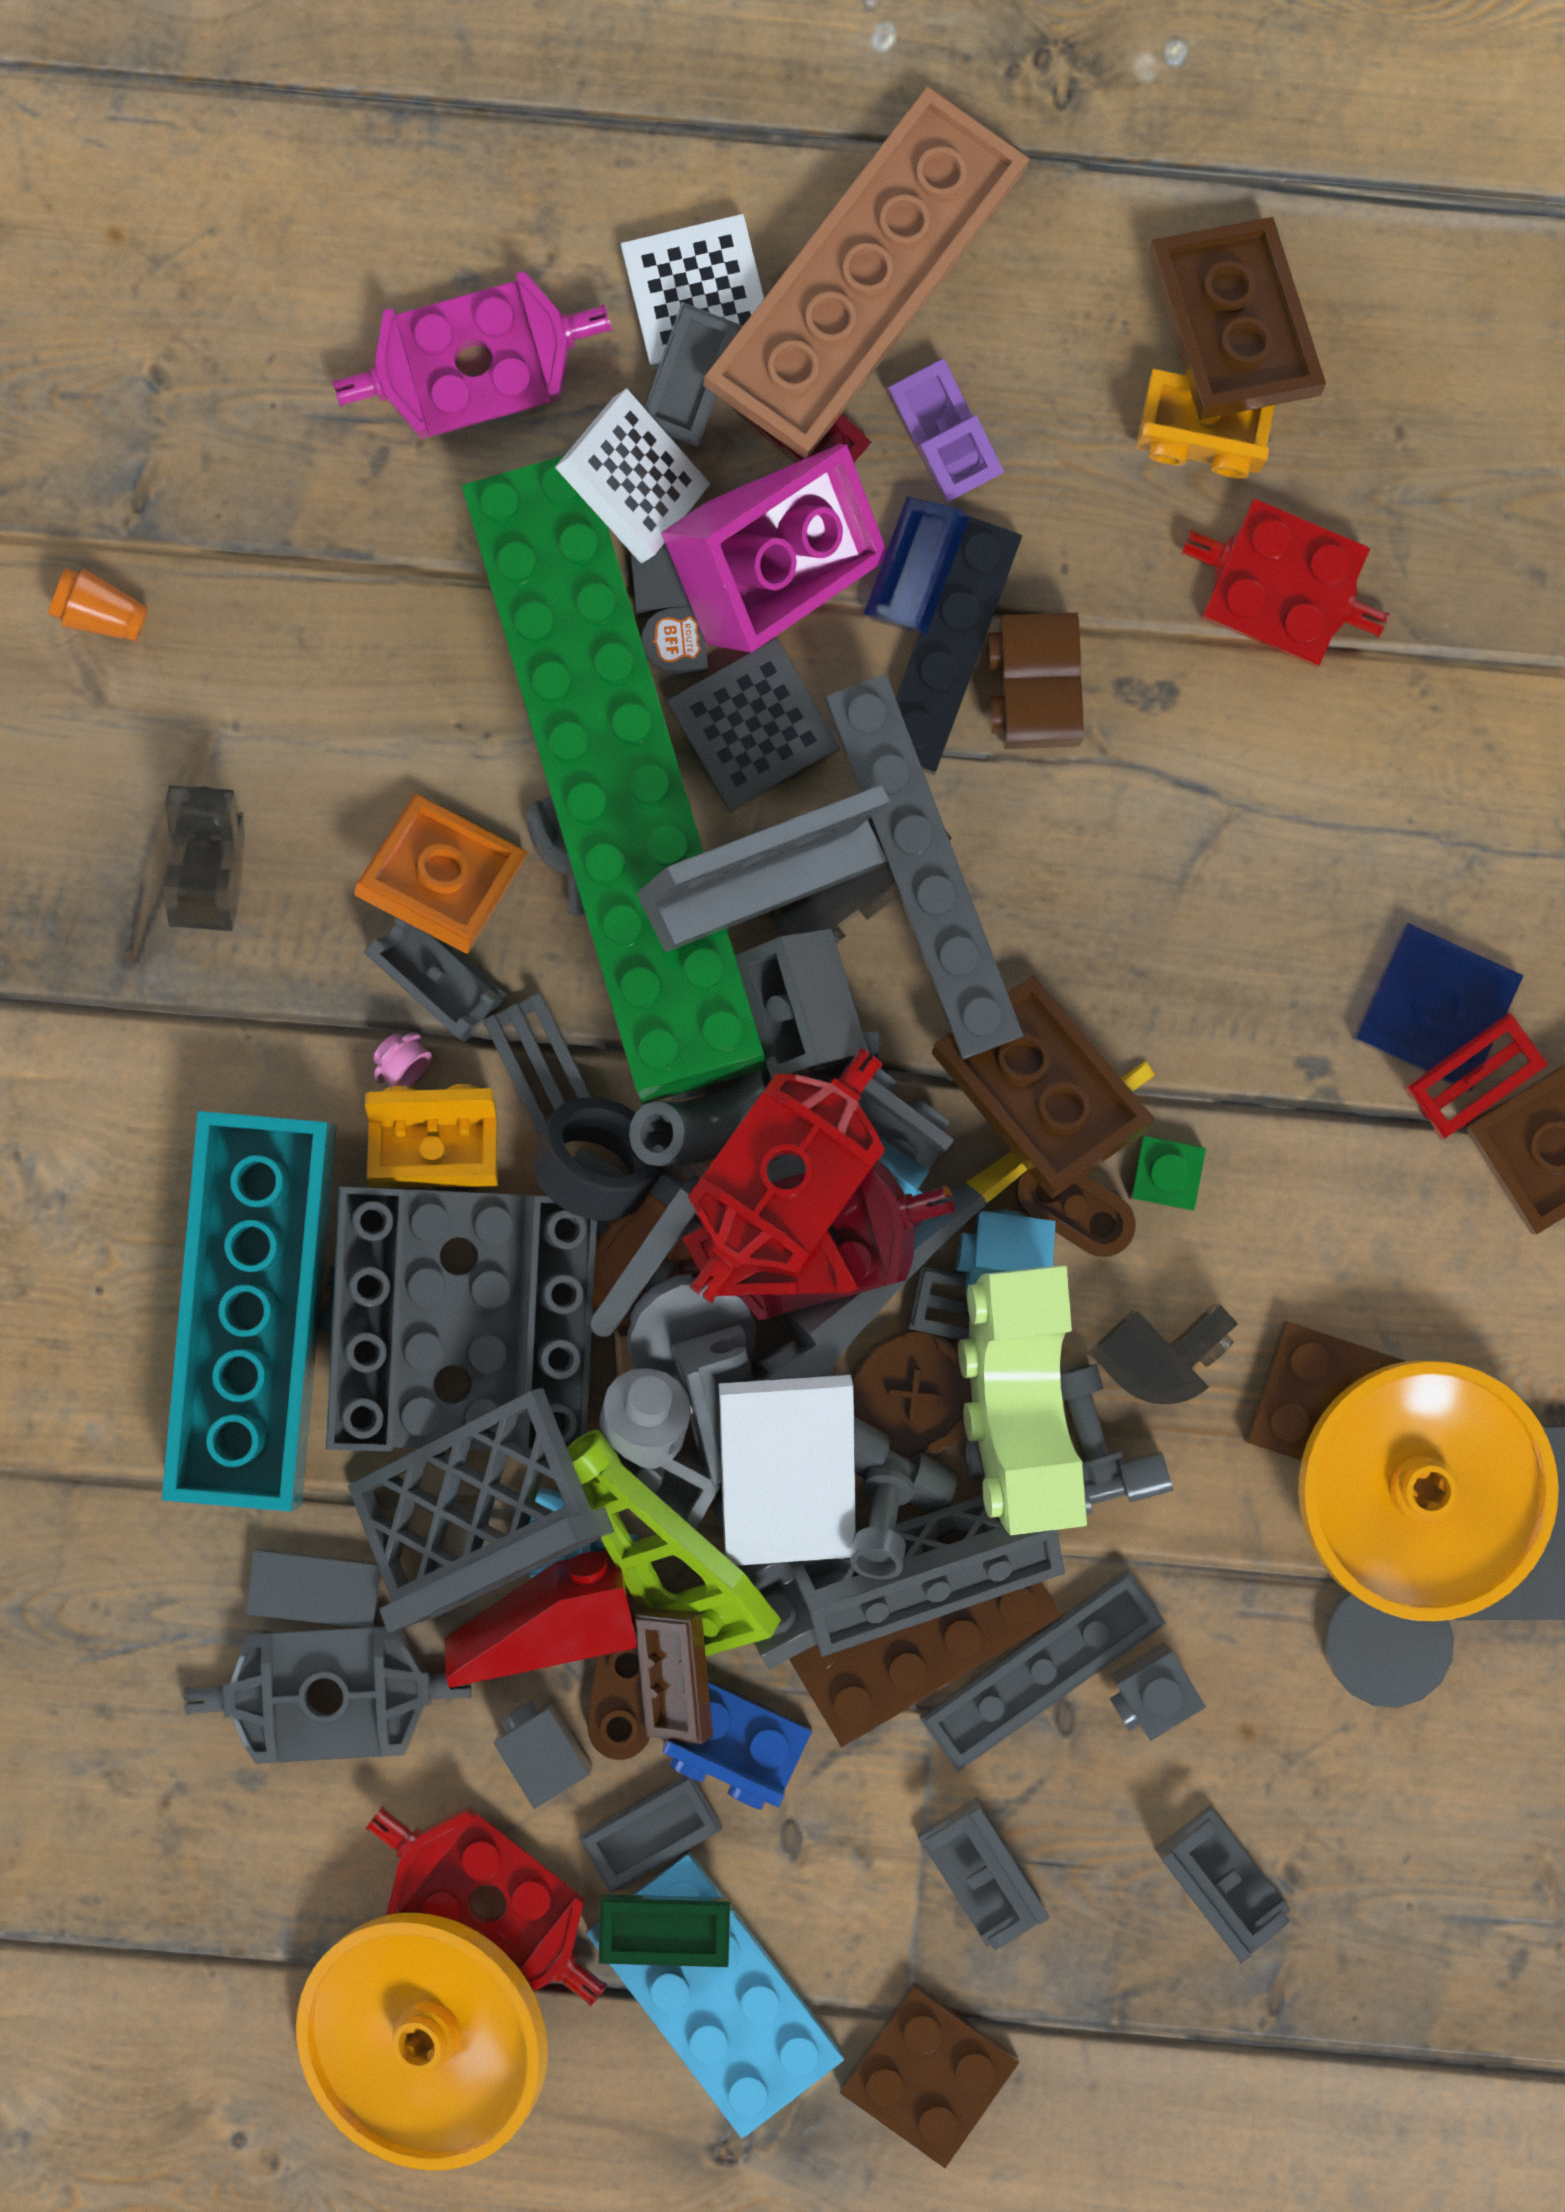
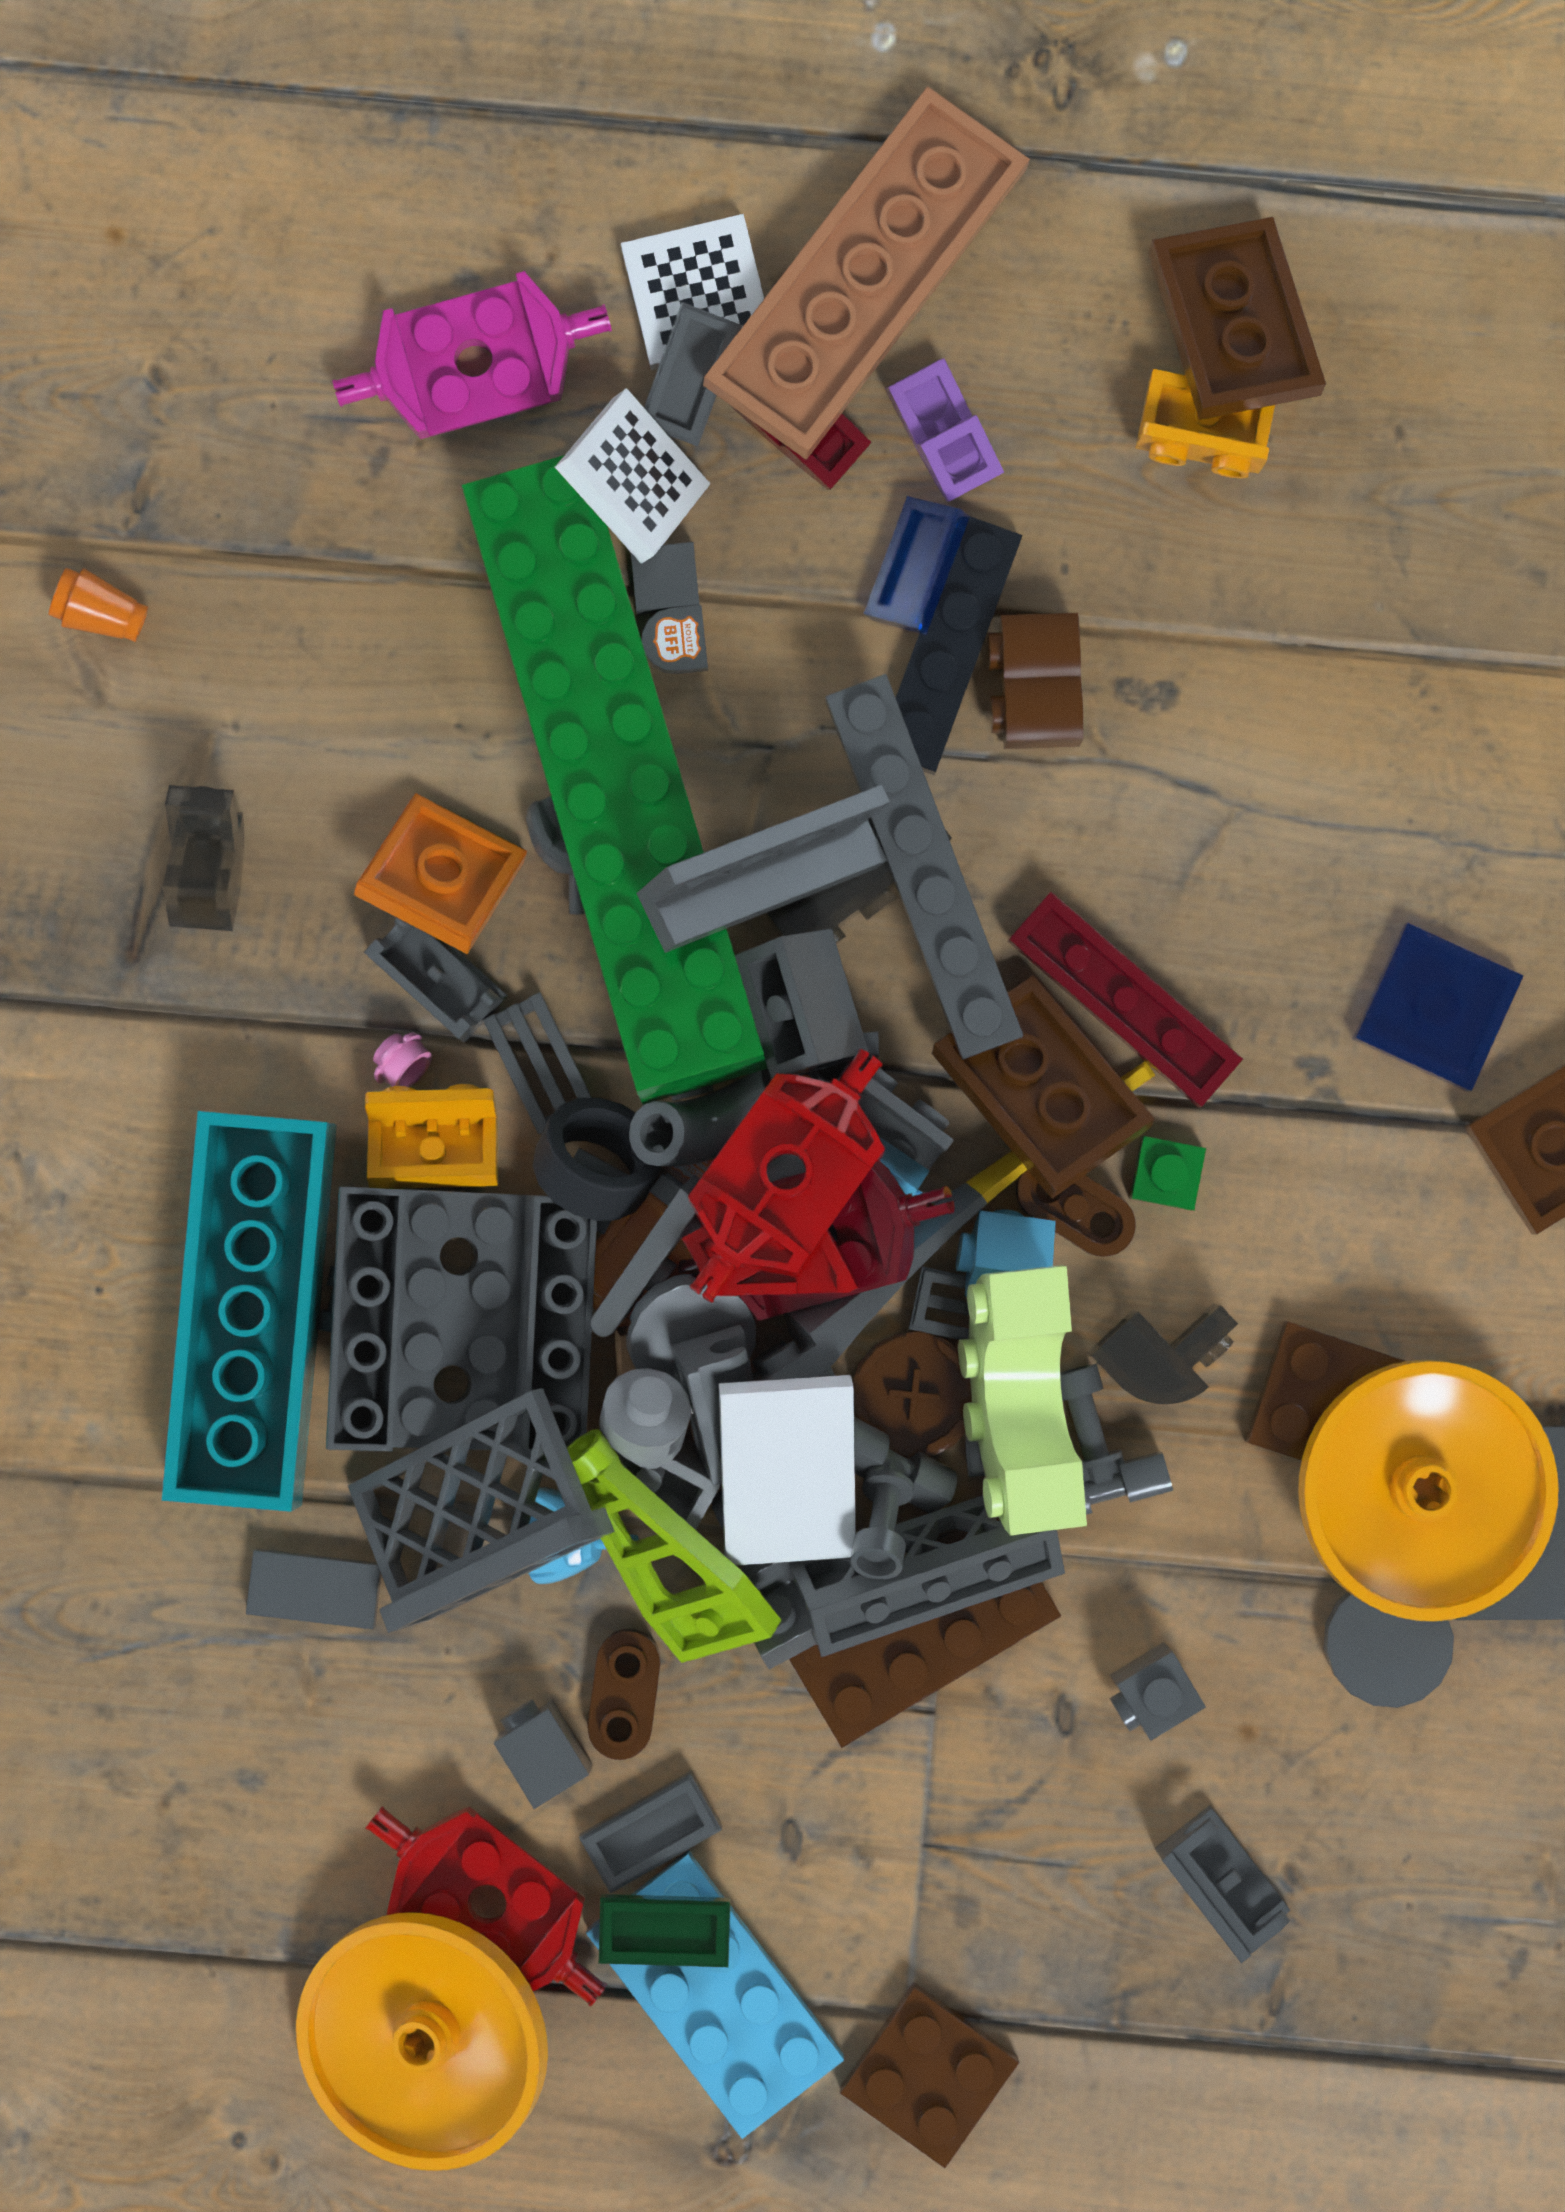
(379, 1682): dark grey plate -> none
(555, 1618): red slope -> none
(673, 1675): reddish brown plate -> none
(749, 1748): blue bracket -> none
(753, 725): dark grey tile -> none
(775, 549): dark pink slope -> none
(983, 1875): dark grey hinge -> none
(1042, 1670): dark grey tile -> none
(1125, 1000): none -> dark red plate
(1285, 582): red plate -> none
(1432, 1107): red tile -> none

